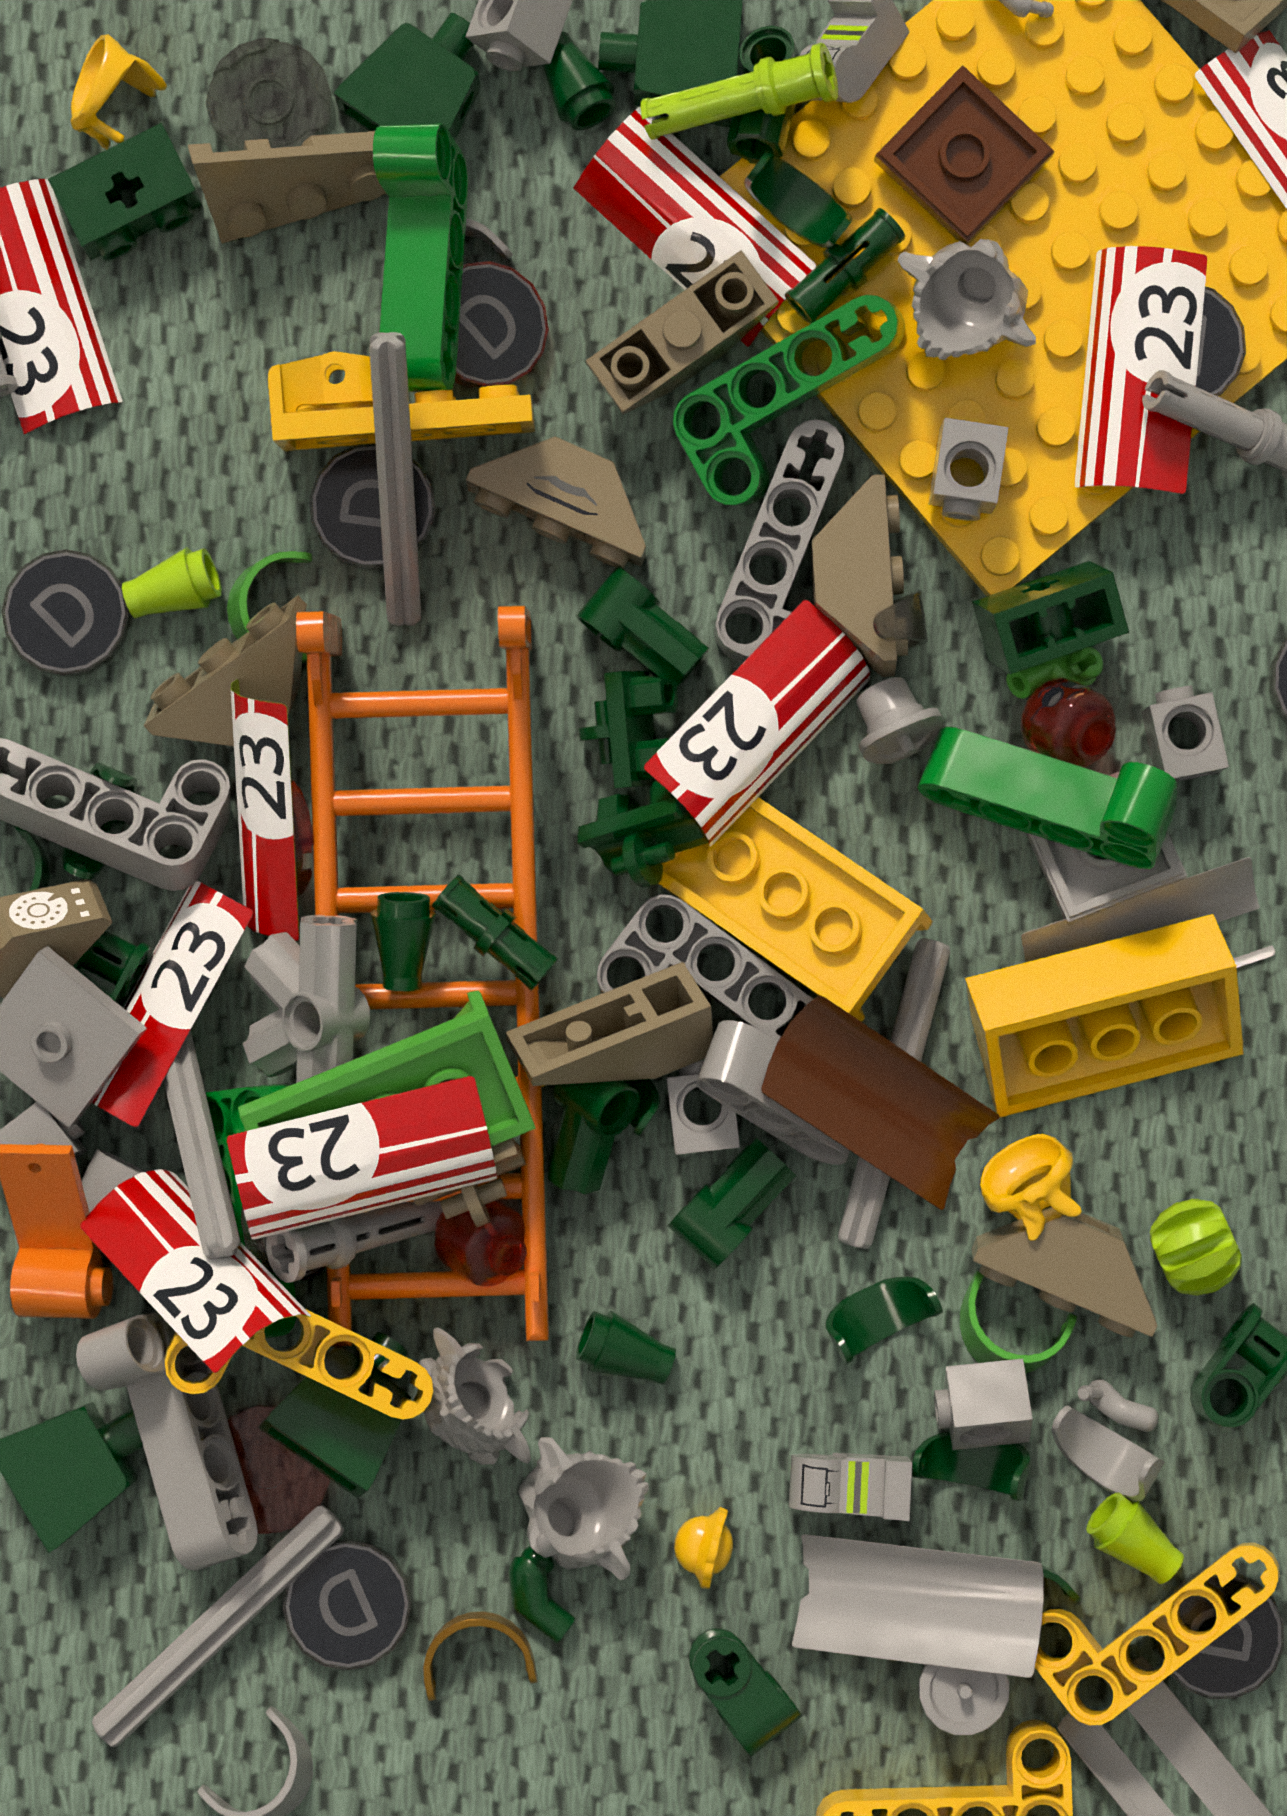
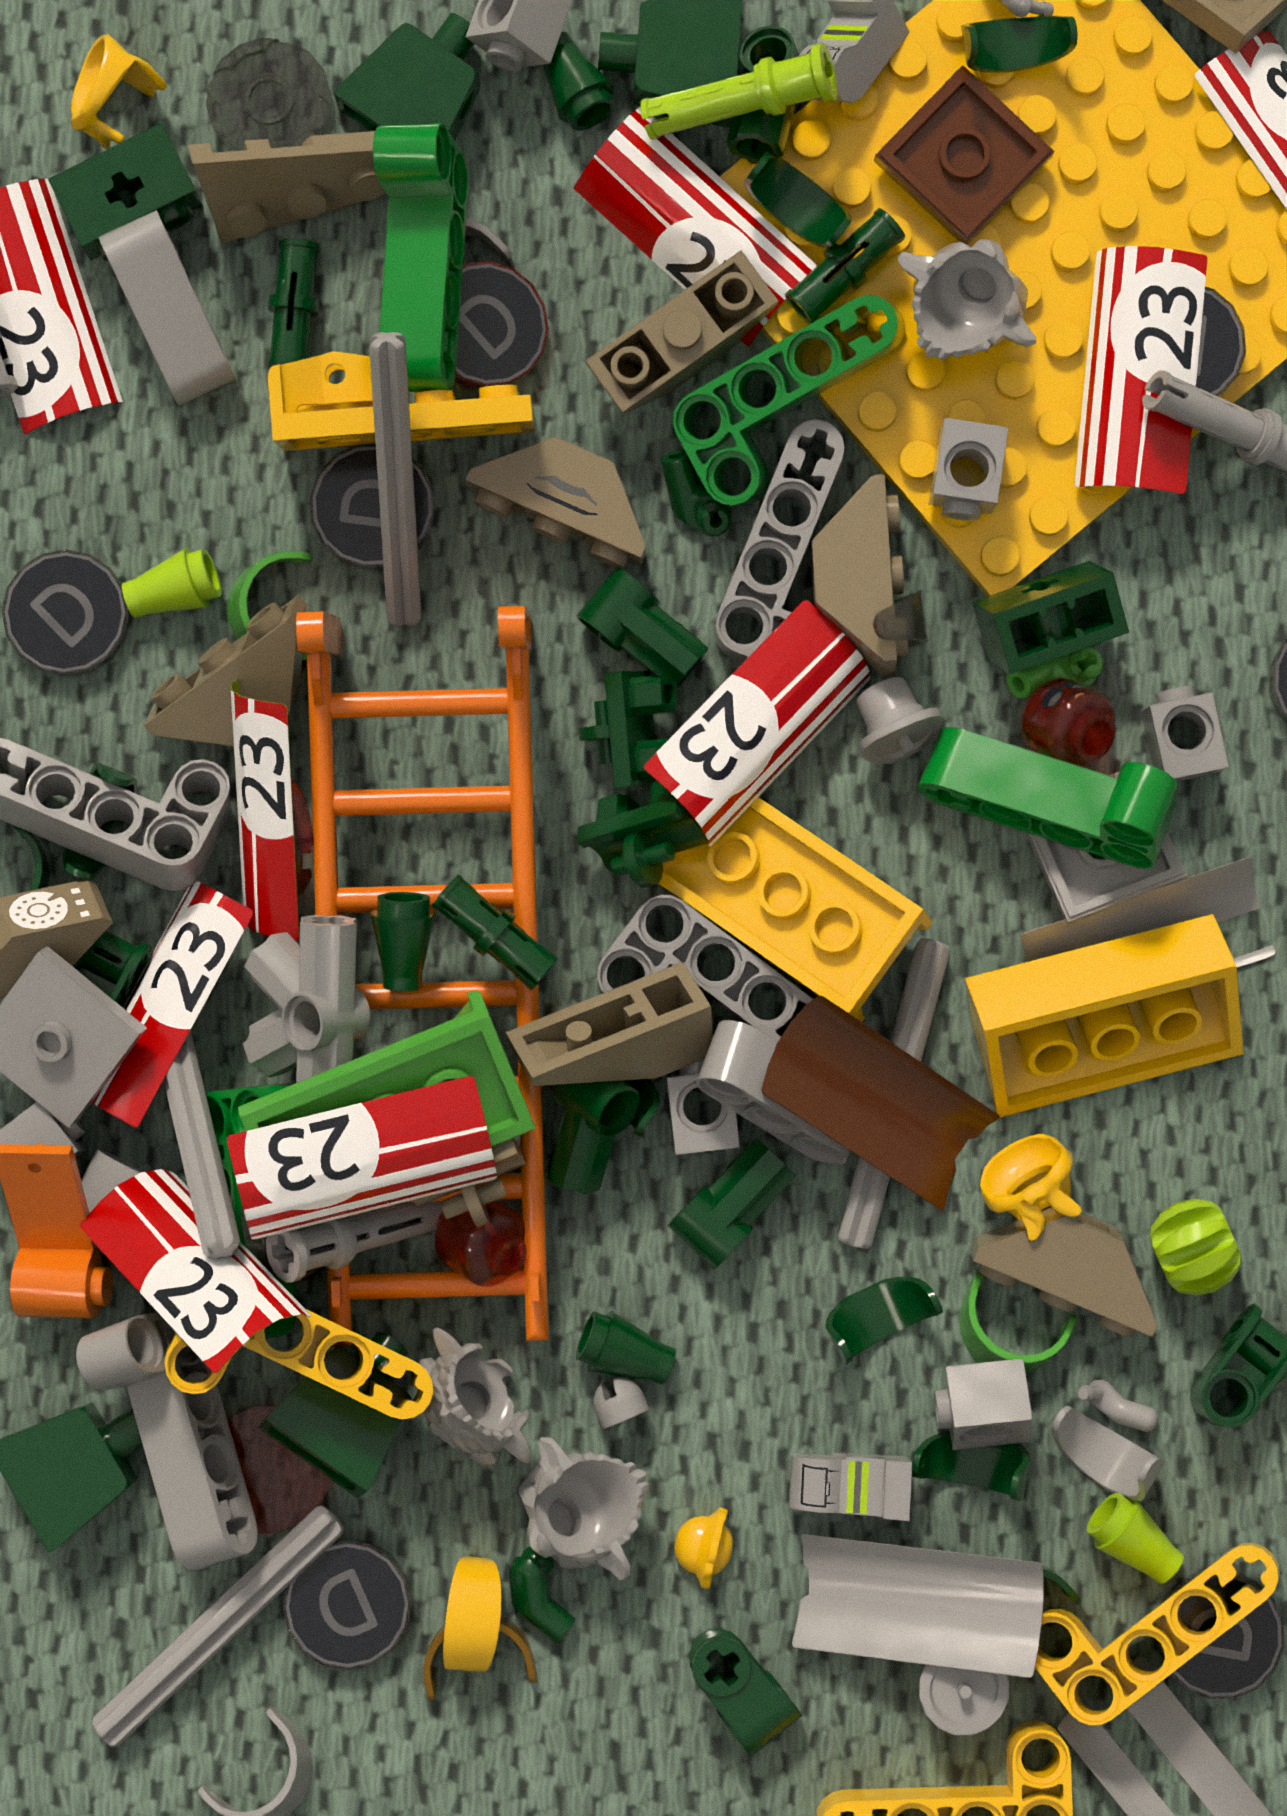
(167, 308): none -> light grey beam
(297, 264): none -> dark green pin
(472, 1615): none -> yellow helmet
(619, 1407): none -> light grey hinge
(690, 499): none -> dark green arm
(1018, 42): none -> dark green helmet

